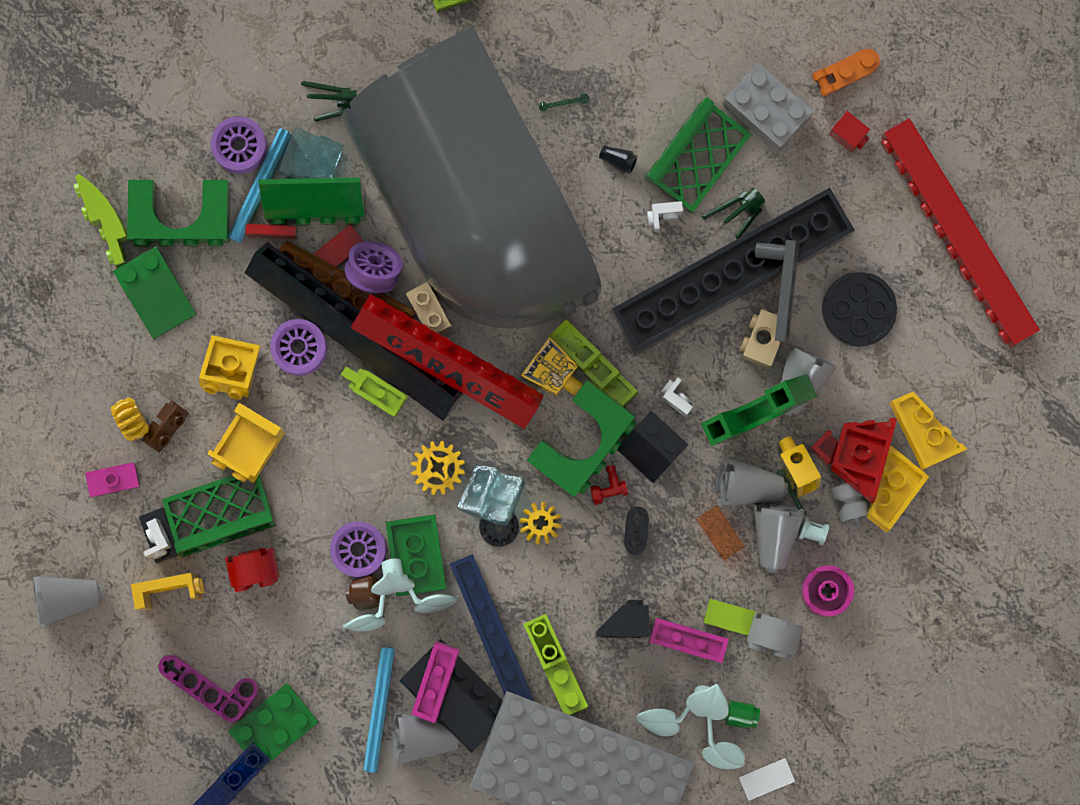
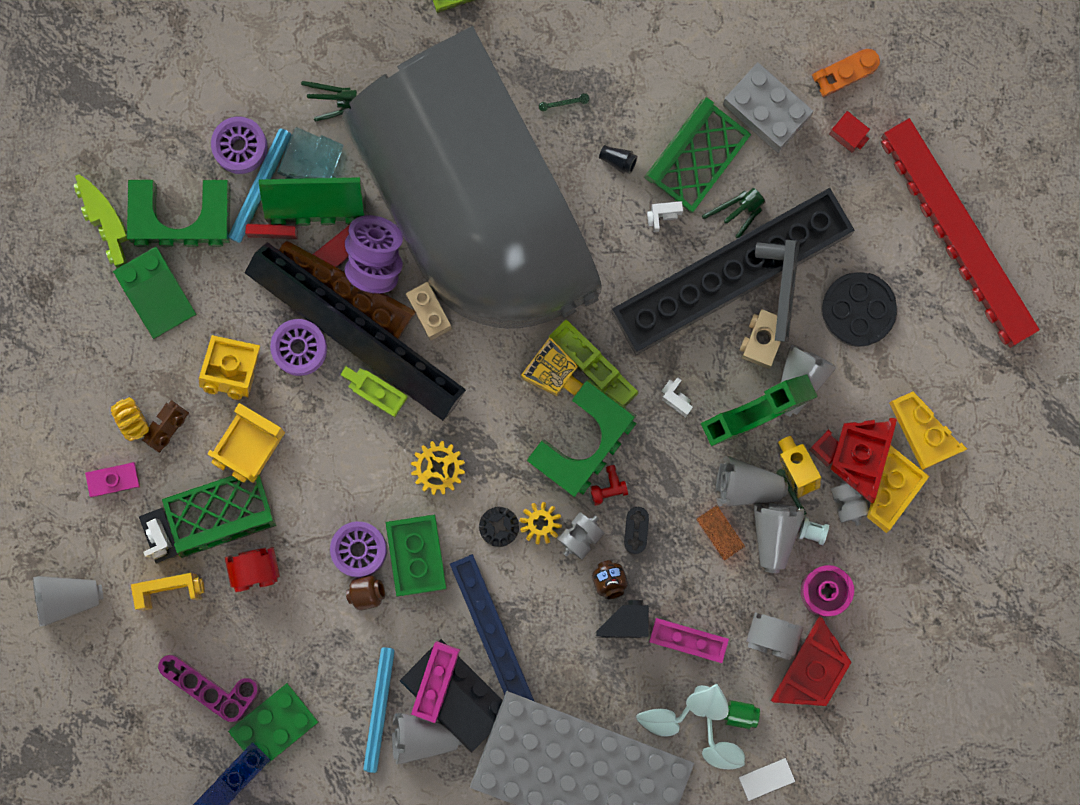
(373, 241): none -> medium lavender wheel
(392, 582): light aqua plant -> none
(447, 361): red brick -> none
(491, 495): clear light blue slope -> none
(555, 665): lime slope -> none
(580, 536): none -> light grey wheel
(610, 580): none -> reddish brown head
(652, 447): black slope -> none
(728, 617): lime tile -> none
(814, 670): none -> red wing

